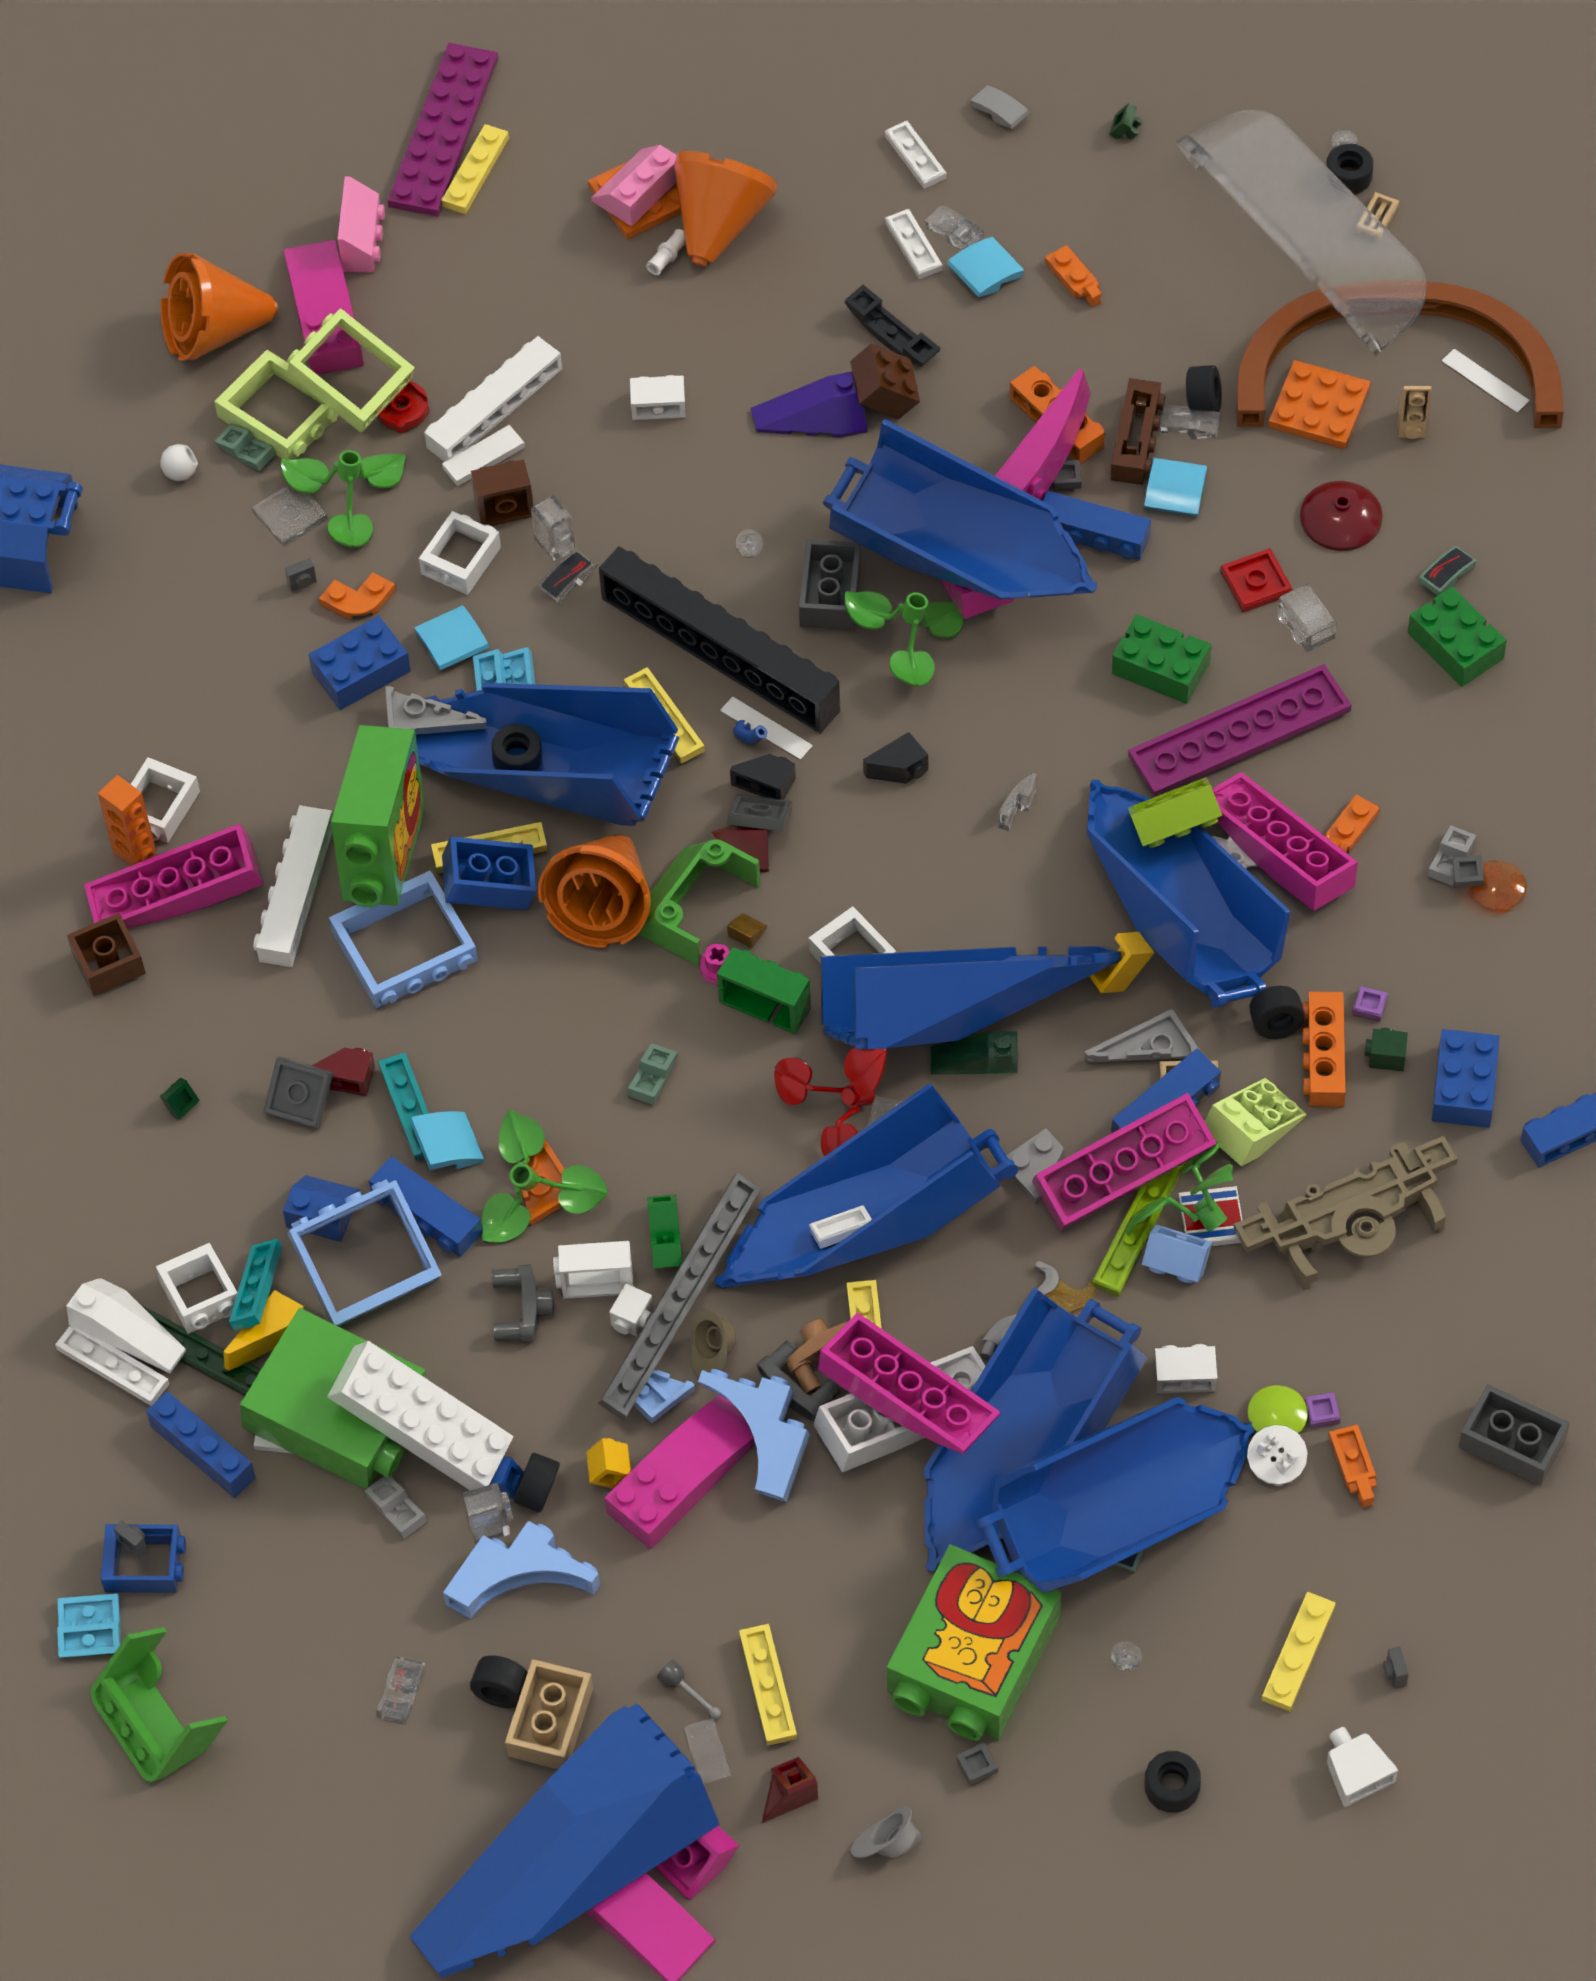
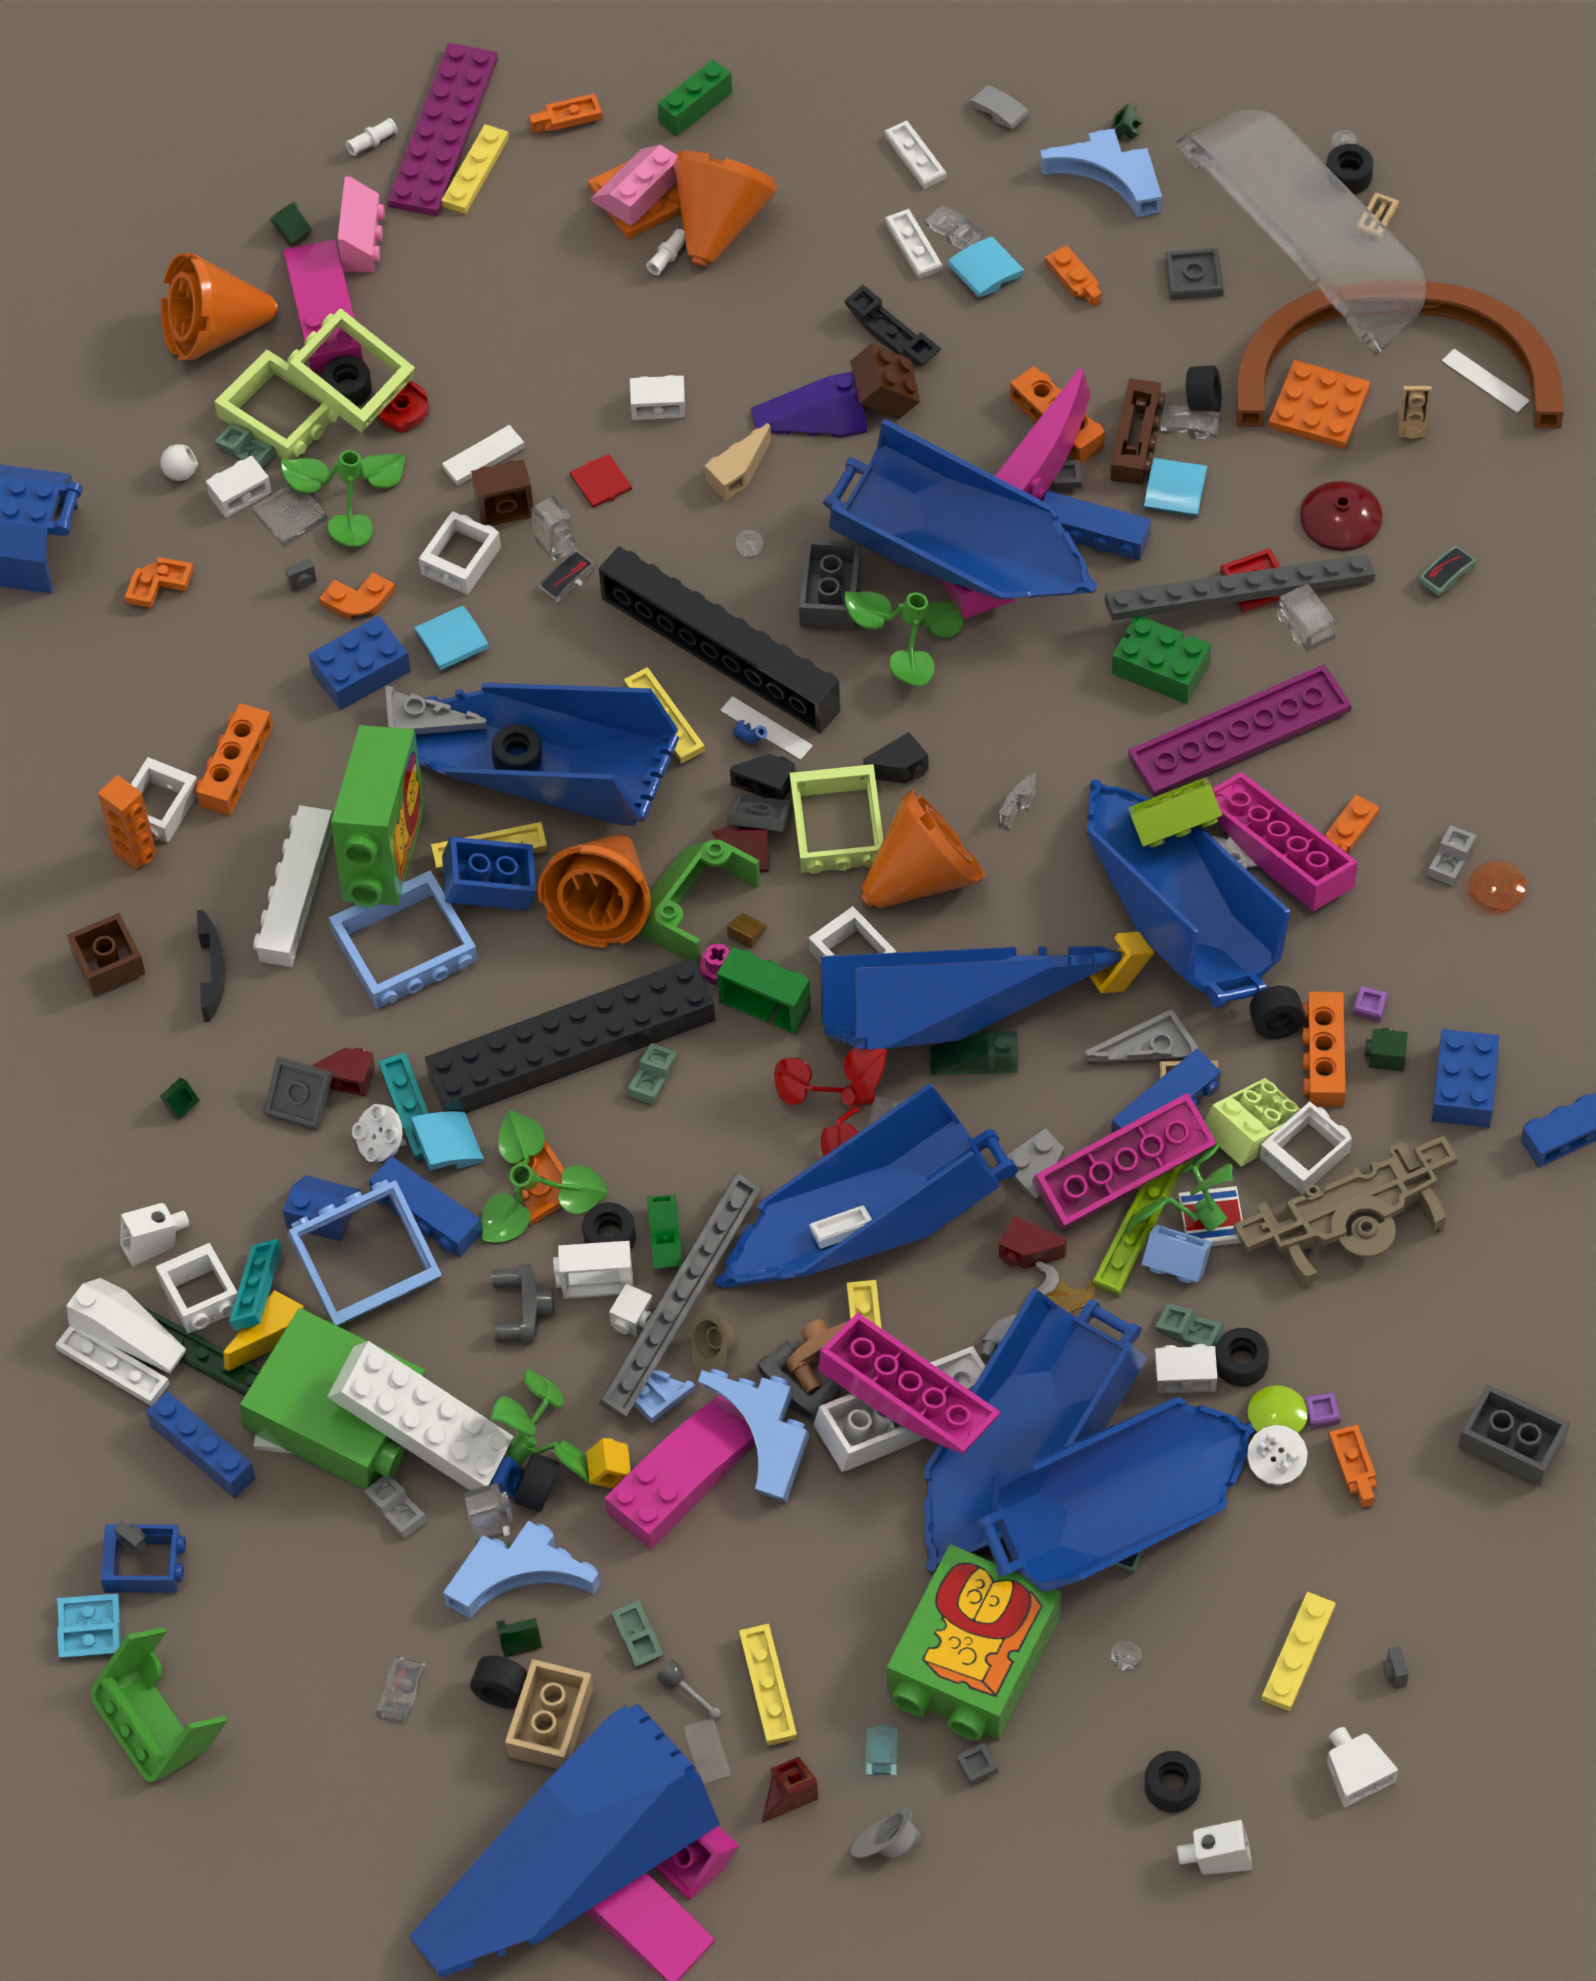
(150, 1232): none -> white torso
(163, 573): none -> orange plate
(178, 880): dark pink slope -> none
(211, 991): none -> black slope
(224, 795): none -> orange brick
(238, 486): none -> white brick
(290, 223): none -> dark green tile
(349, 368): none -> black tyre
(371, 137): none -> white pin
(378, 1133): none -> white plate
(493, 399): white brick -> none
(509, 668): medium azure slope -> none
(518, 1636): none -> dark green tile
(523, 1444): none -> bright green plant
(566, 114): none -> orange hinge
(570, 1038): none -> black brick
(600, 480): none -> red piece
(605, 1215): none -> black tyre
(637, 1633): none -> sand green slope
(694, 97): none -> green brick
(735, 467): none -> tan slope
(835, 781): none -> yellowish green window
(881, 1750): none -> clear light blue brick
(918, 858): none -> orange cone
(1027, 1244): none -> dark red slope
(1102, 160): none -> light blue arch
(1187, 1328): none -> sand green slope
(1194, 273): none -> dark grey tile
(1218, 1849): none -> white torso
(1238, 587): none -> dark grey plate
(1242, 1340): none -> black tyre
(1286, 1165): none -> white window
(1457, 636): green piece -> none
(1468, 871): dark grey plate -> none

